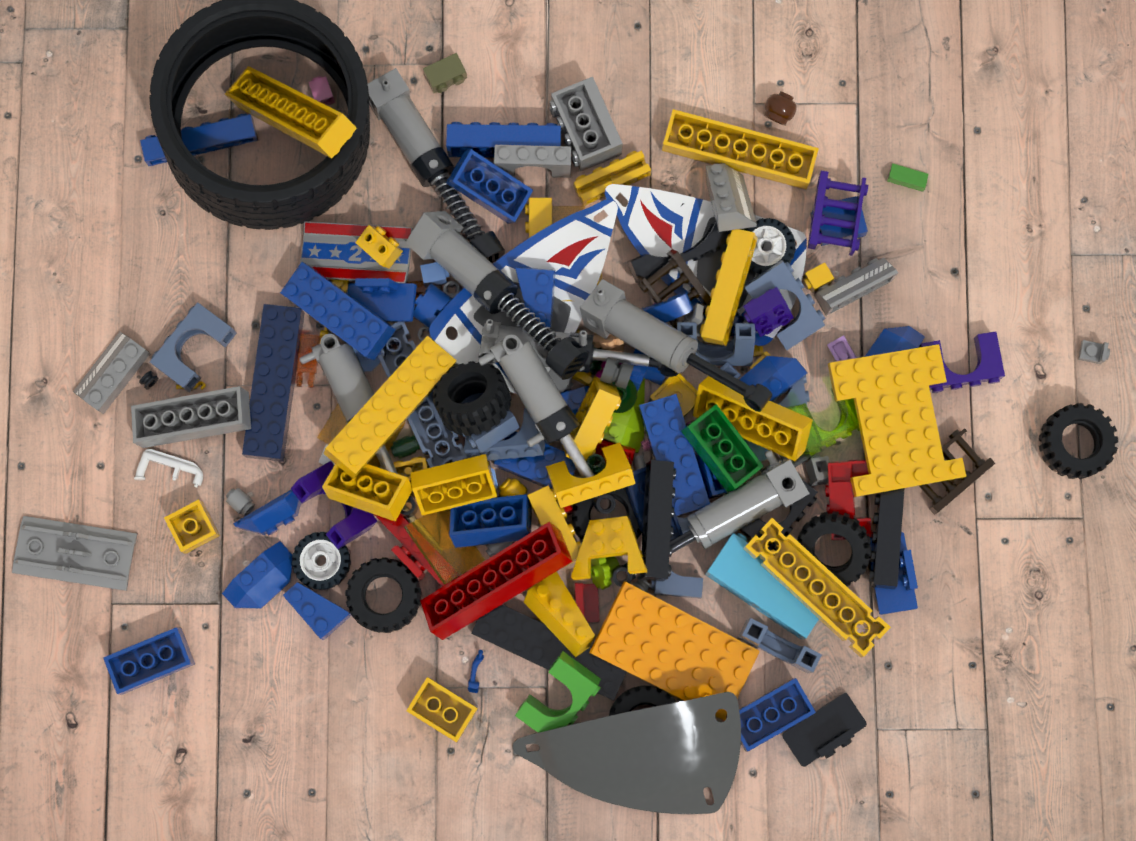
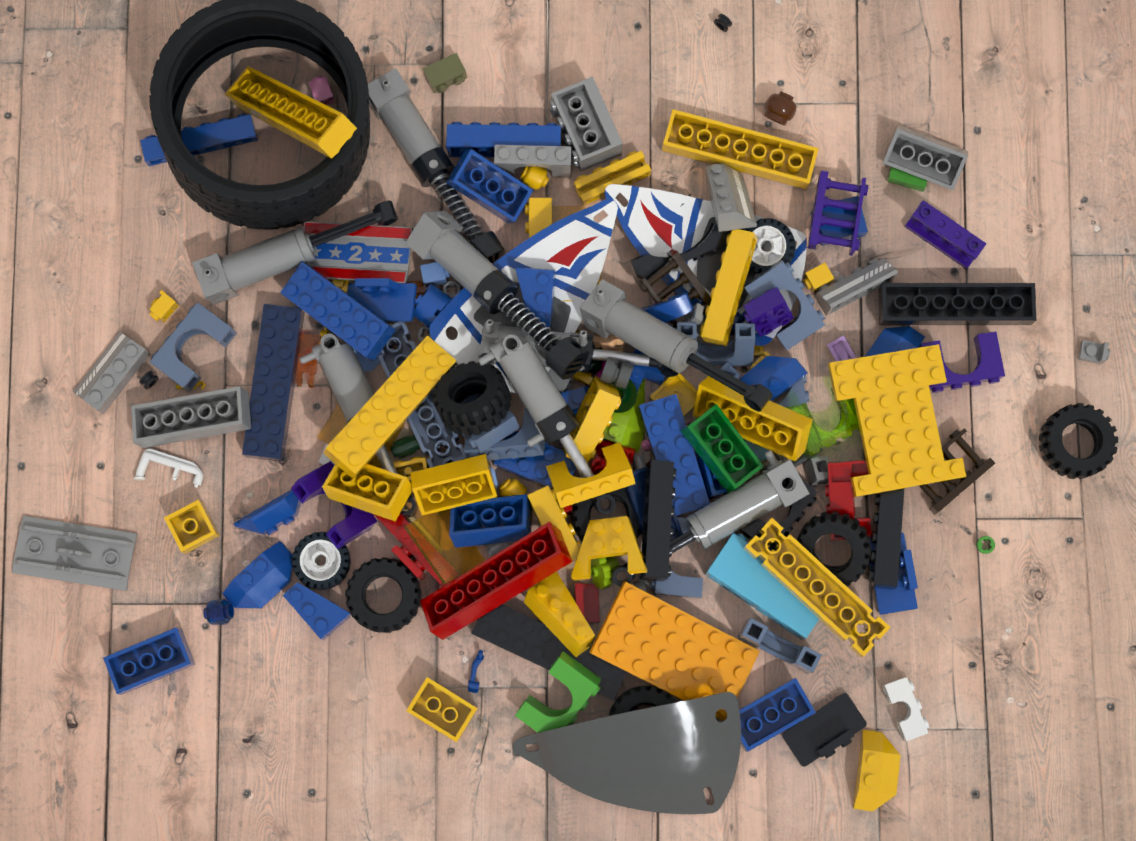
(163, 307): none -> yellow brick
(218, 612): none -> clear blue head
(225, 275): none -> light grey piece
(240, 501): light grey brick -> none
(379, 246): yellow brick -> none
(534, 177): none -> yellow head
(596, 463): clear green brick -> none
(723, 22): none -> black bush
(876, 771): none -> yellow wedge
(914, 724): none -> white arch
(925, 157): none -> light grey slope
(945, 234): none -> dark purple fence
(957, 304): none -> black brick
(991, 545): none -> bright green bush

